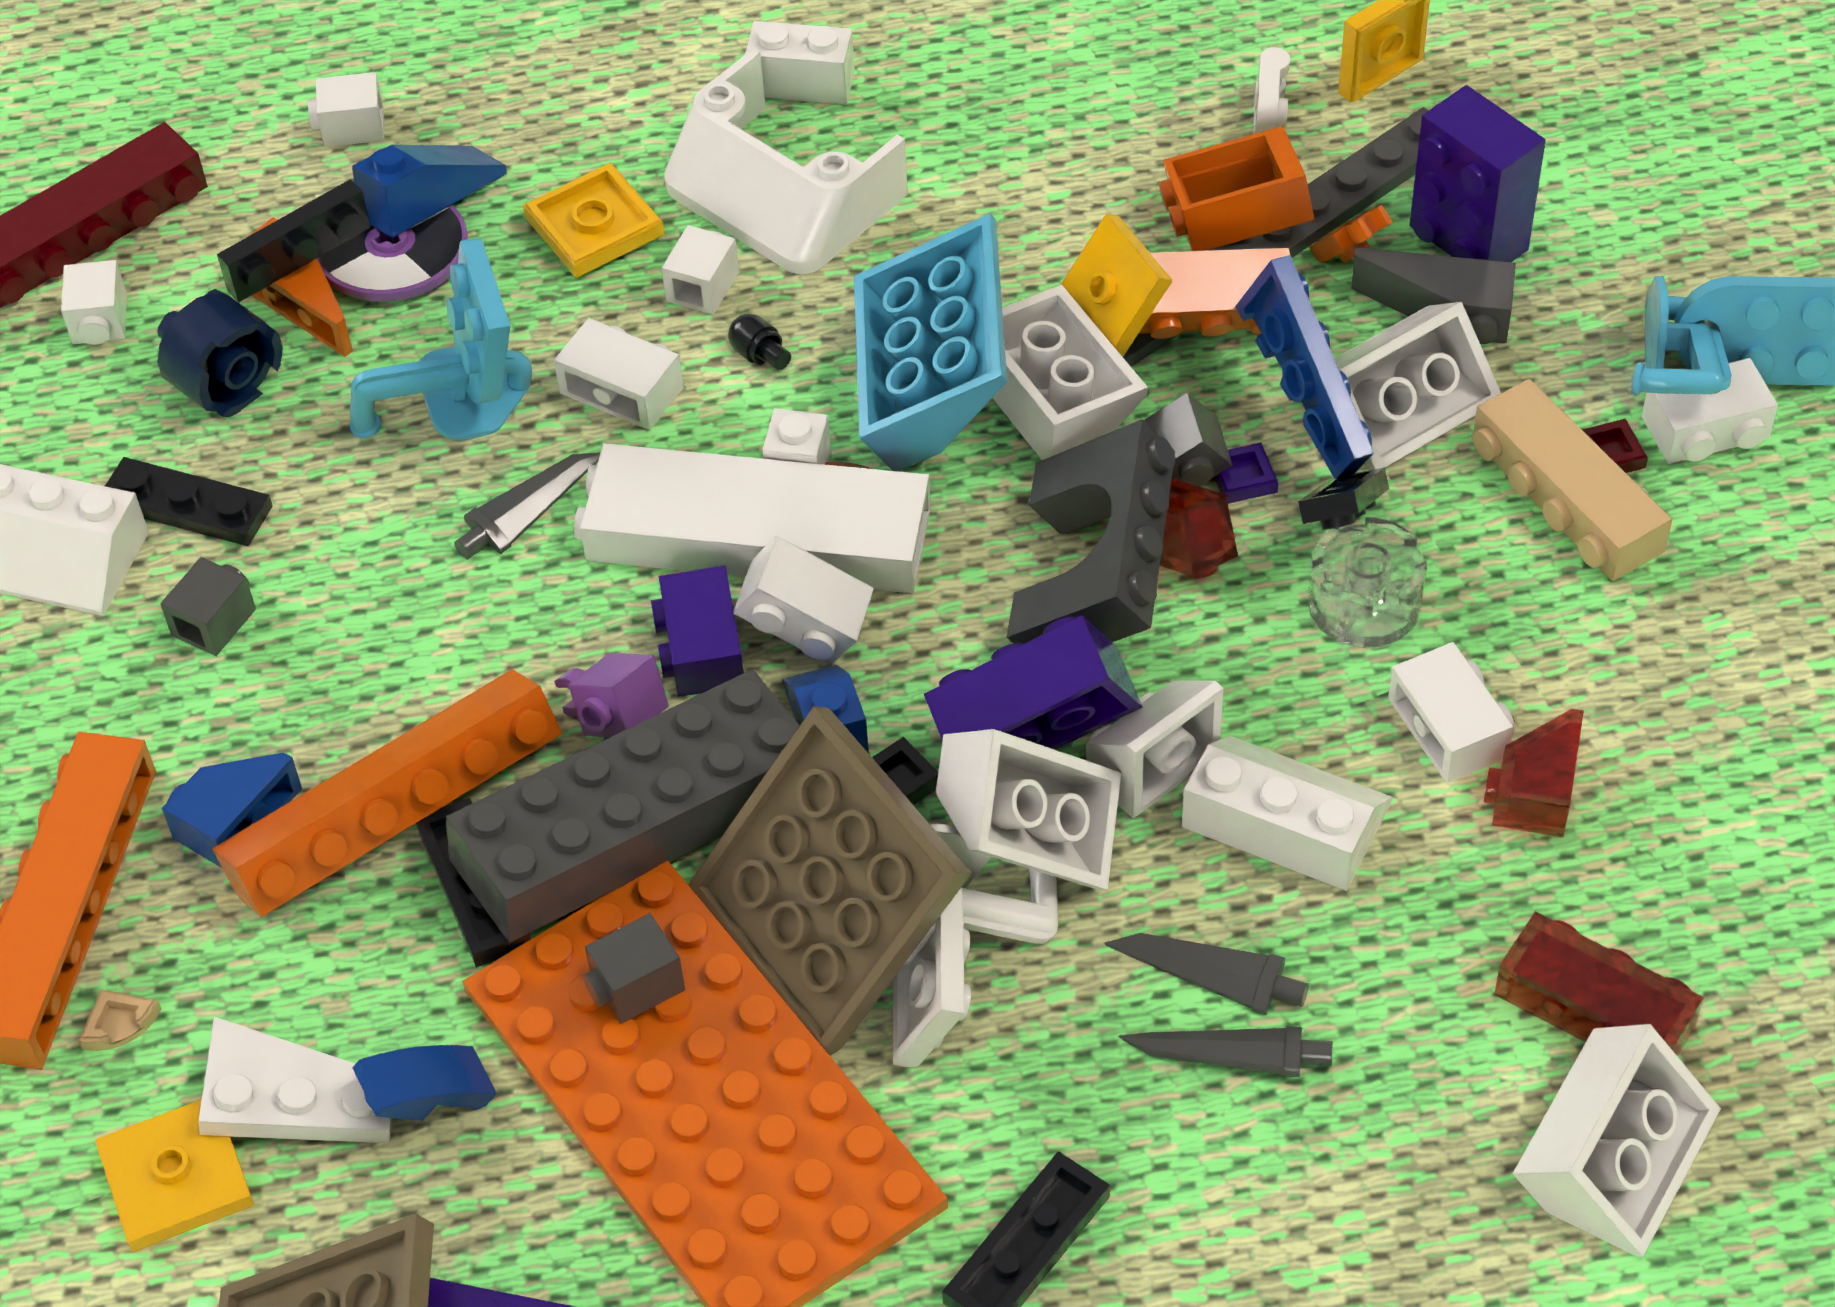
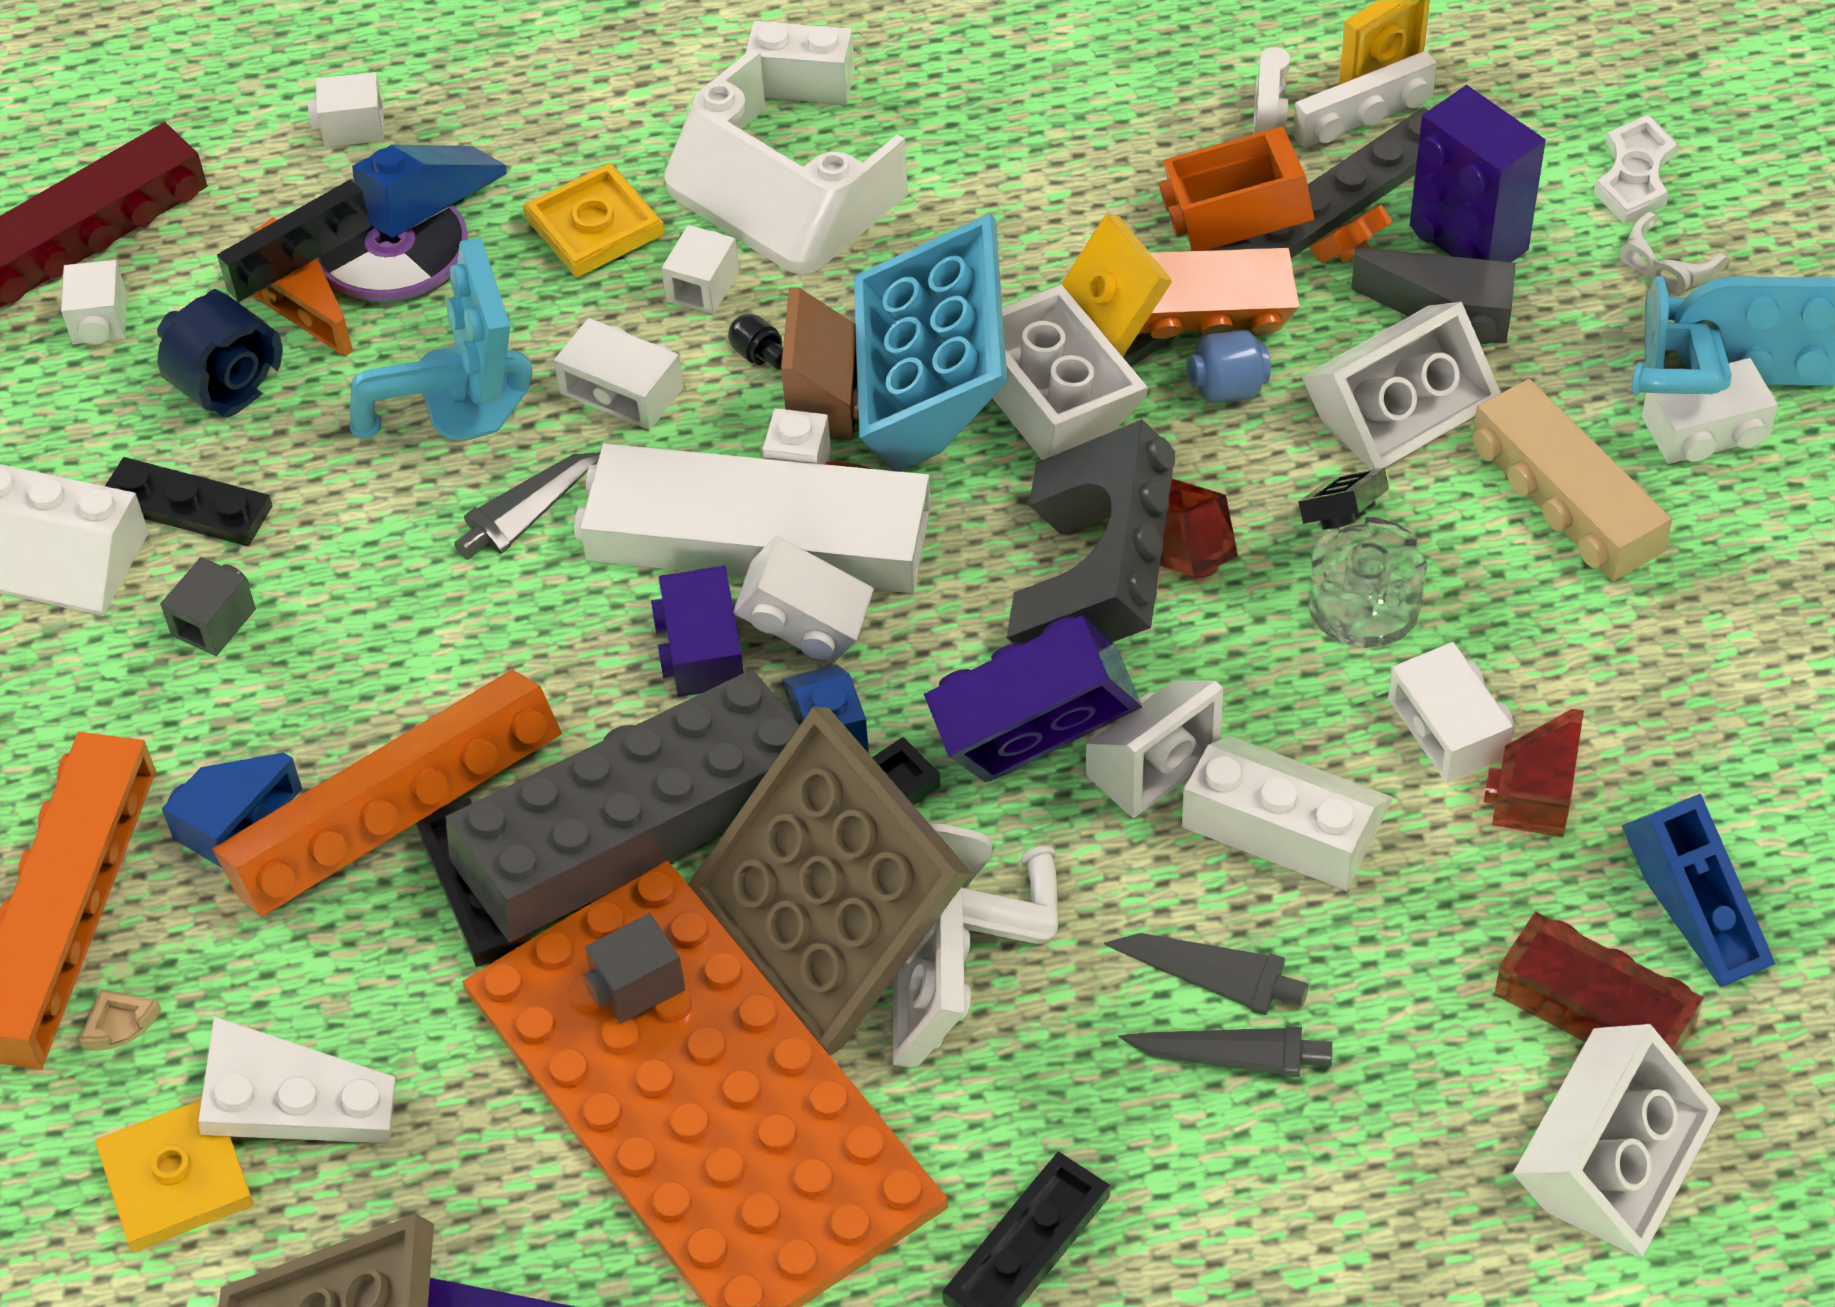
(417, 1079): blue slope -> none
(614, 693): medium lavender brick -> none
(820, 363): none -> medium nougat slope
(1030, 804): white slope -> none
(1194, 437): dark grey brick -> none
(1229, 366): none -> medium blue head
(1249, 476): dark purple tile -> none
(1301, 345): blue wing -> none
(1364, 100): none -> white plate
(1619, 444): dark red tile -> none
(1634, 180): none -> white tile
(1687, 274): none -> white cap
(1699, 888): none -> blue slope

